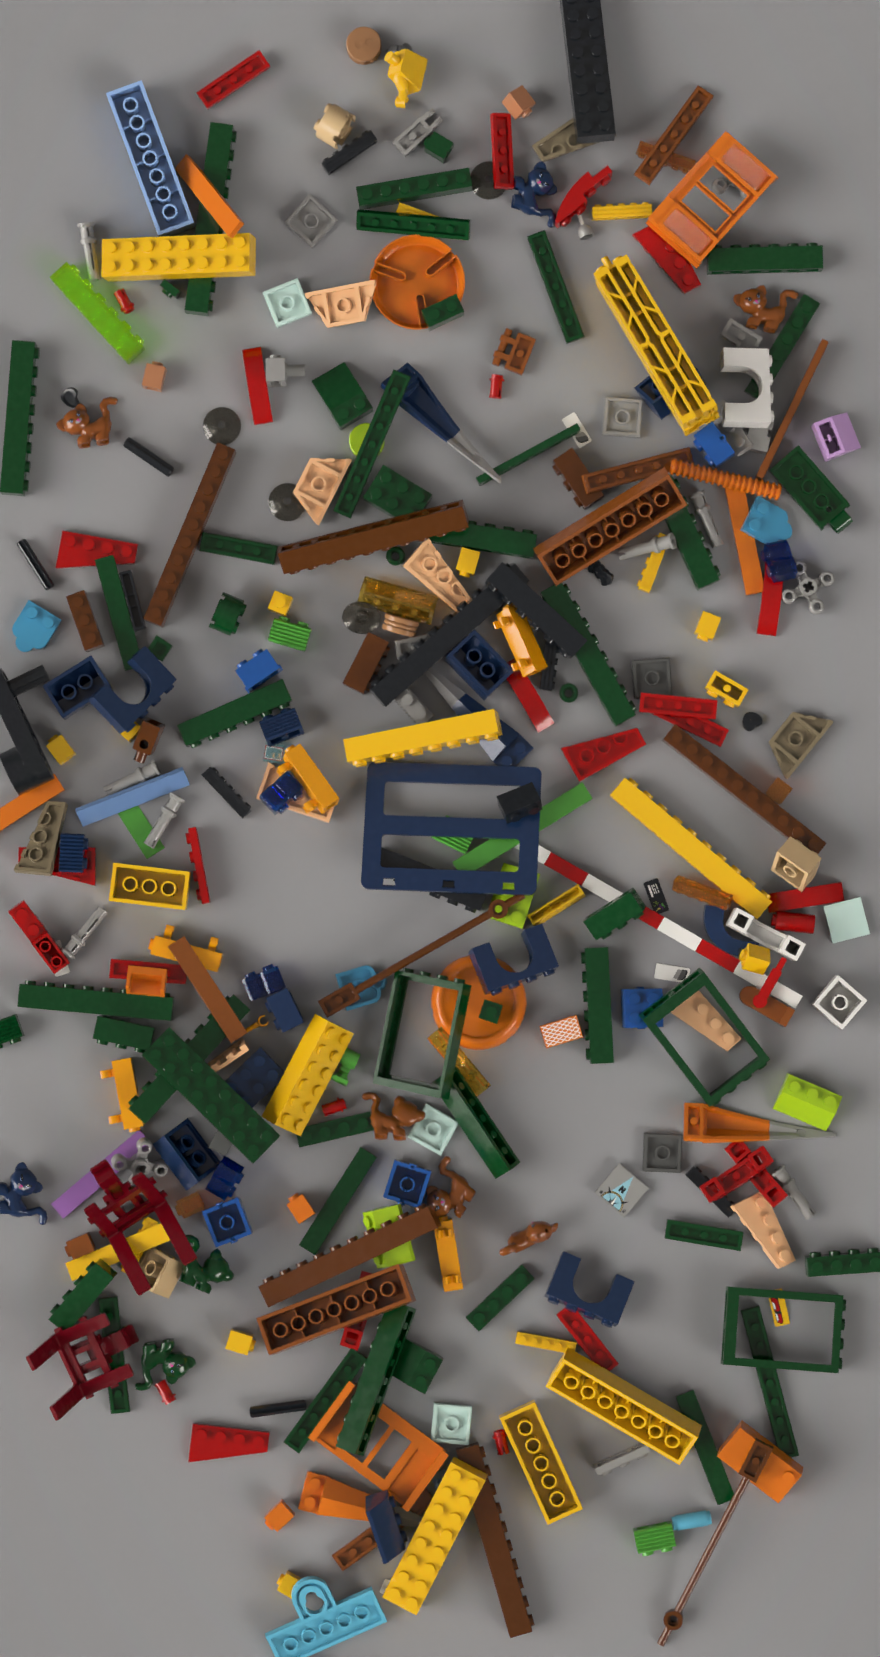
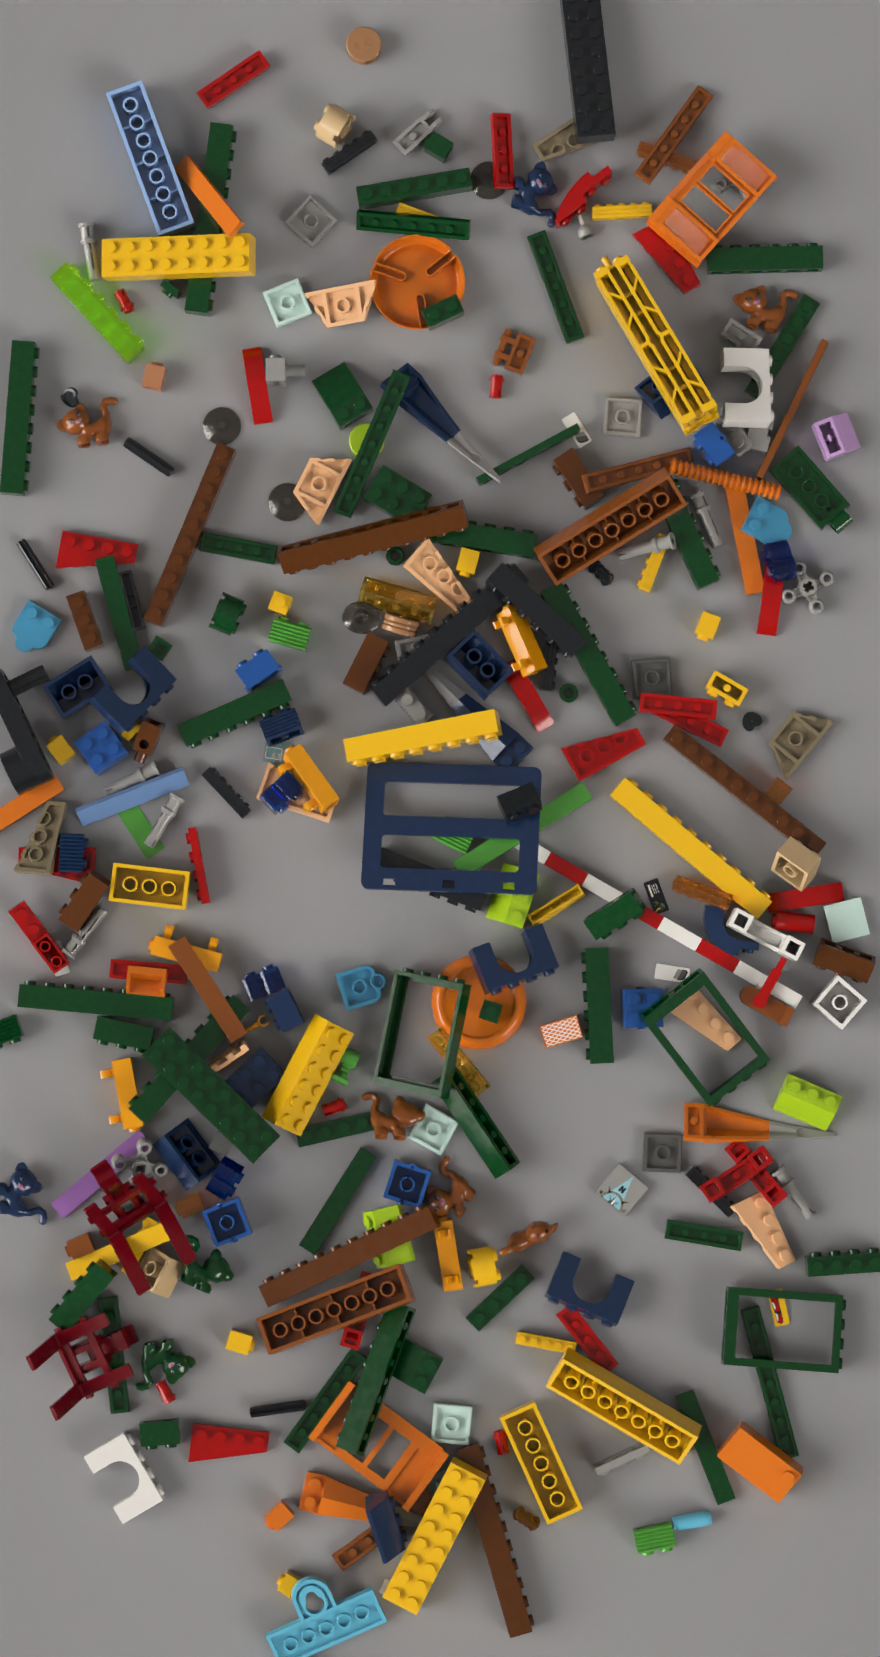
(84, 900): none -> reddish brown brick
(101, 748): none -> blue brick
(123, 1449): none -> white arch
(160, 1432): none -> dark green brick
(300, 1207): orange brick -> none
(349, 994): reddish brown bar -> none
(405, 71): yellow torso -> none
(482, 1266): none -> yellow brick
(519, 103): nougat brick -> none
(526, 1518): none -> reddish brown piece
(749, 1470): reddish brown bar -> none
(755, 958): yellow brick -> none
(844, 960): none -> reddish brown brick

